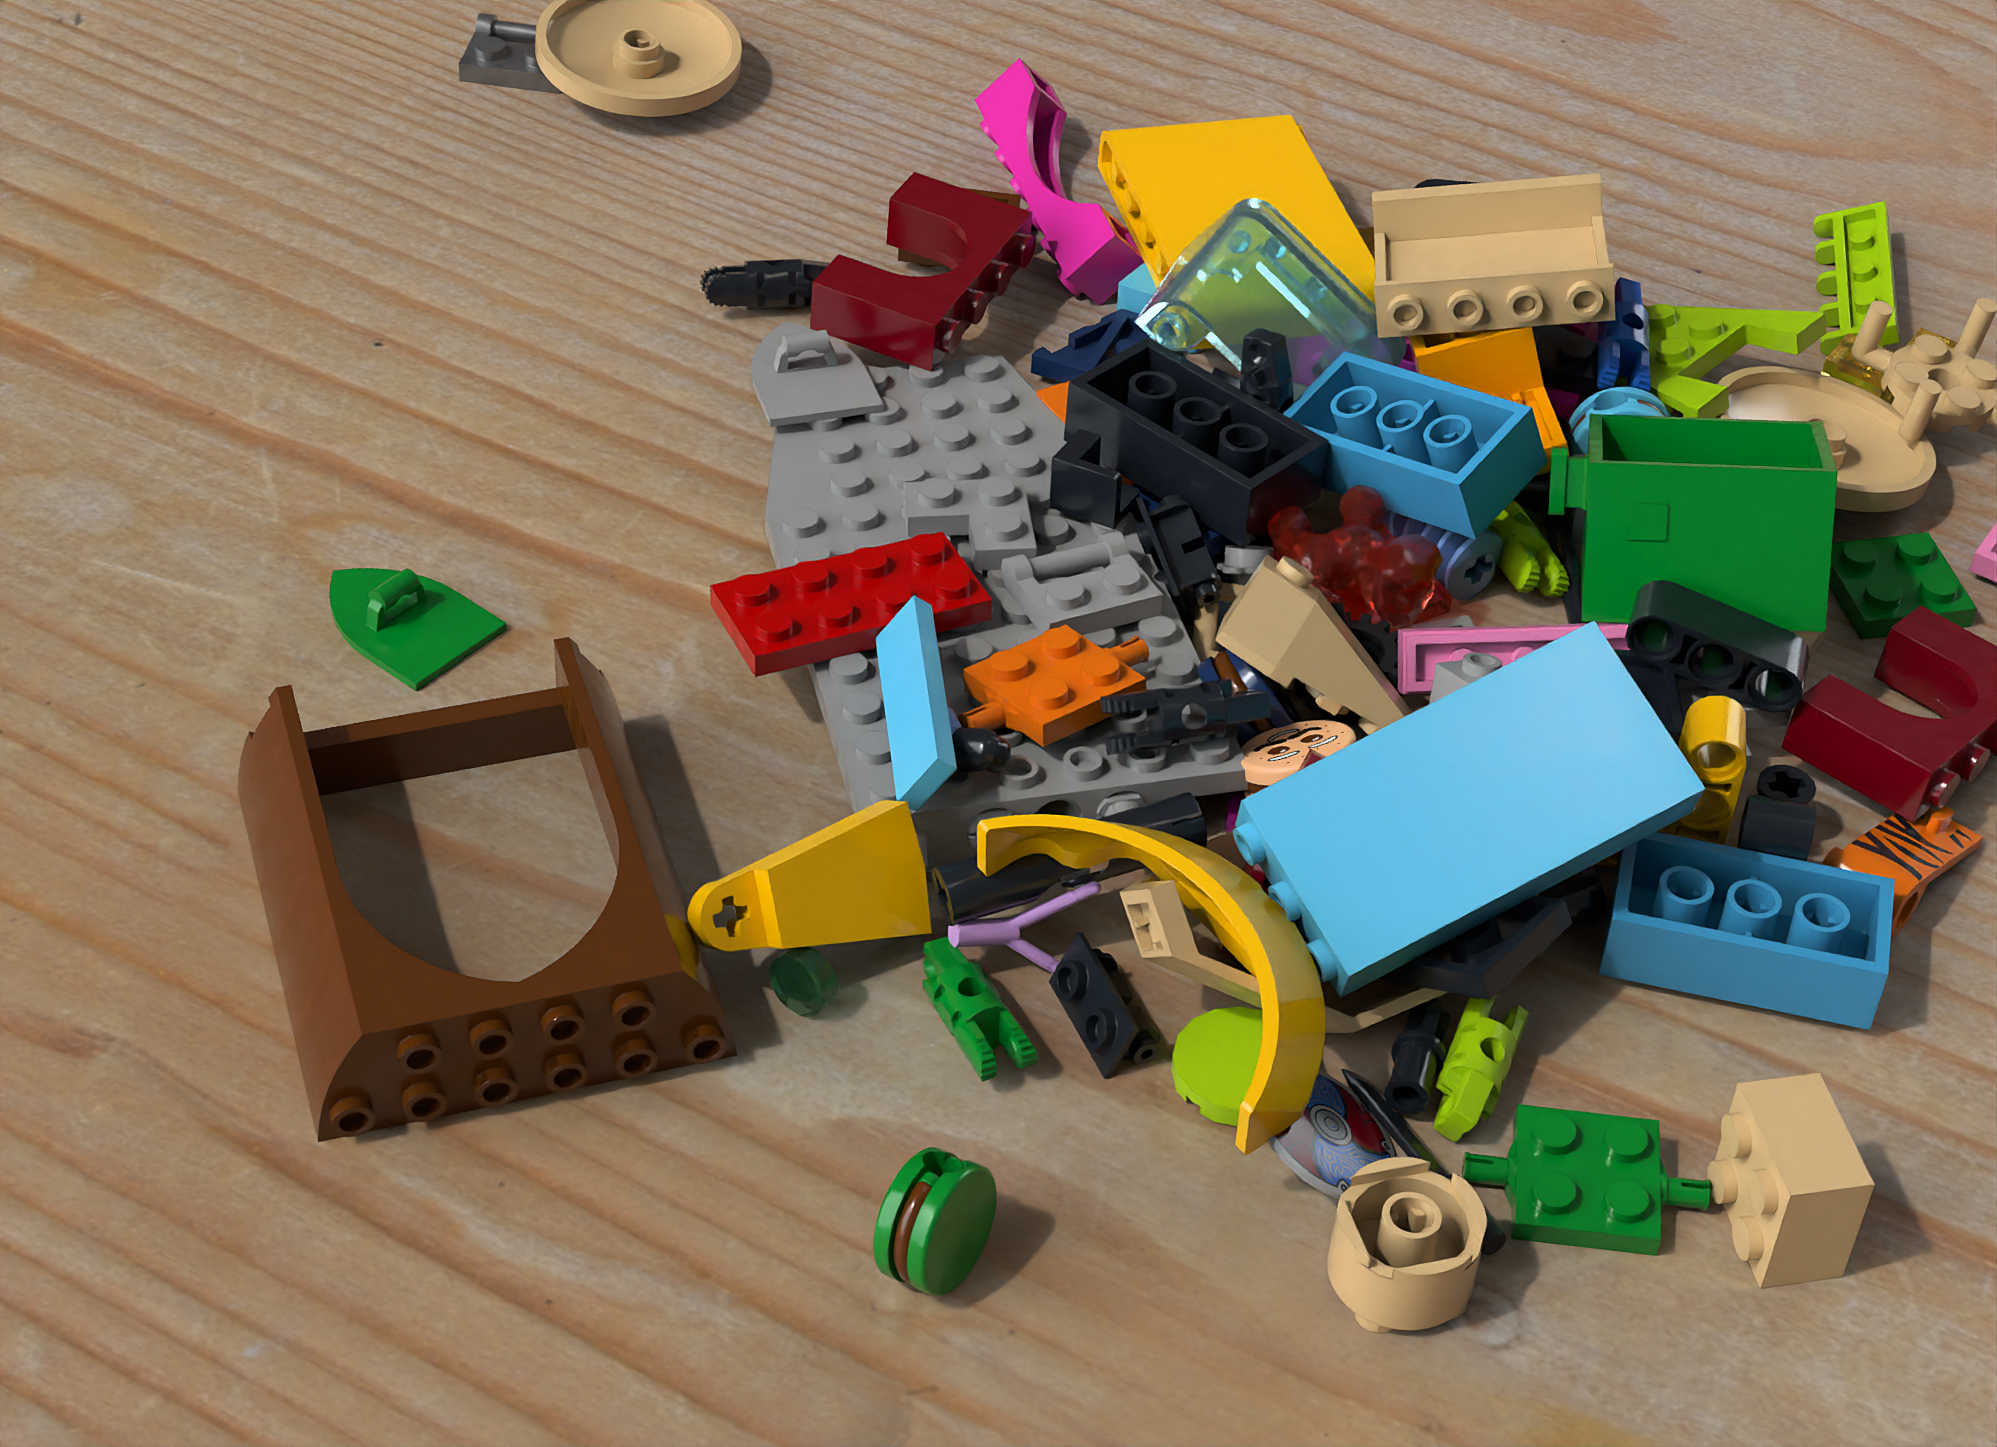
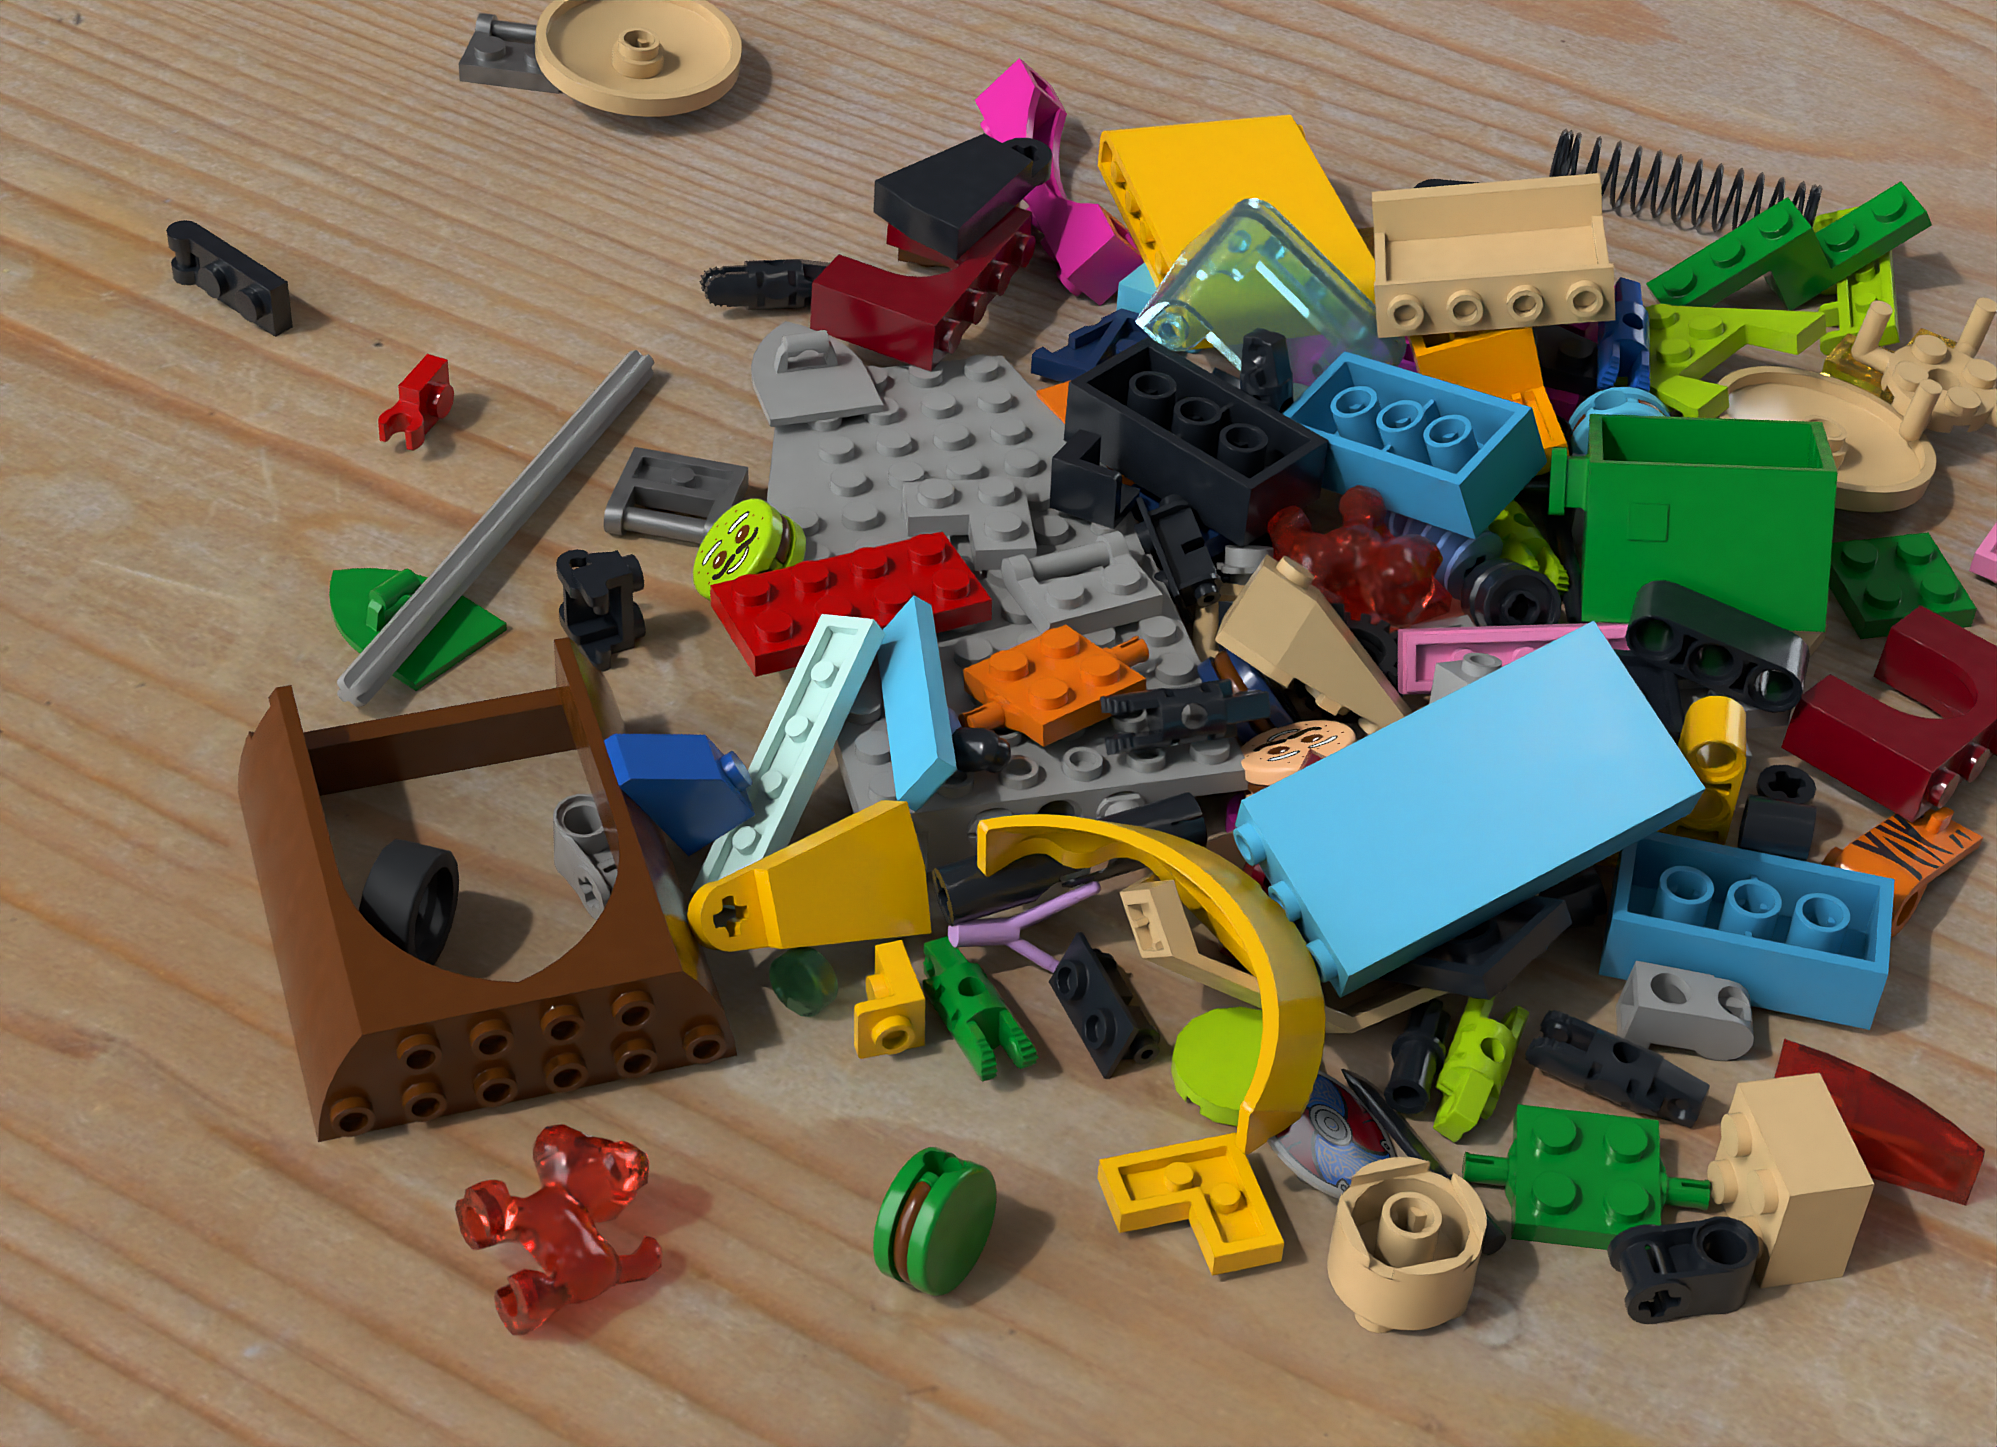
(229, 276): none -> black plate
(412, 897): none -> black tyre
(423, 400): none -> red plate
(493, 531): none -> light grey axle
(581, 1185): none -> clear red animal
(583, 851): none -> light grey piece
(600, 603): none -> black piece
(677, 485): none -> flat silver plate
(683, 784): none -> blue slope
(747, 541): none -> lime head
(798, 742): none -> light aqua plate
(895, 1006): none -> yellow bracket
(961, 191): none -> black piece
(1198, 1182): none -> yellow plate
(1509, 595): none -> black wheel
(1565, 158): none -> black piece
(1616, 1069): none -> black hinge
(1685, 1011): none -> light grey leg
(1687, 1269): none -> black piece
(1790, 253): none -> green bracket
(1892, 1129): none -> clear red slope

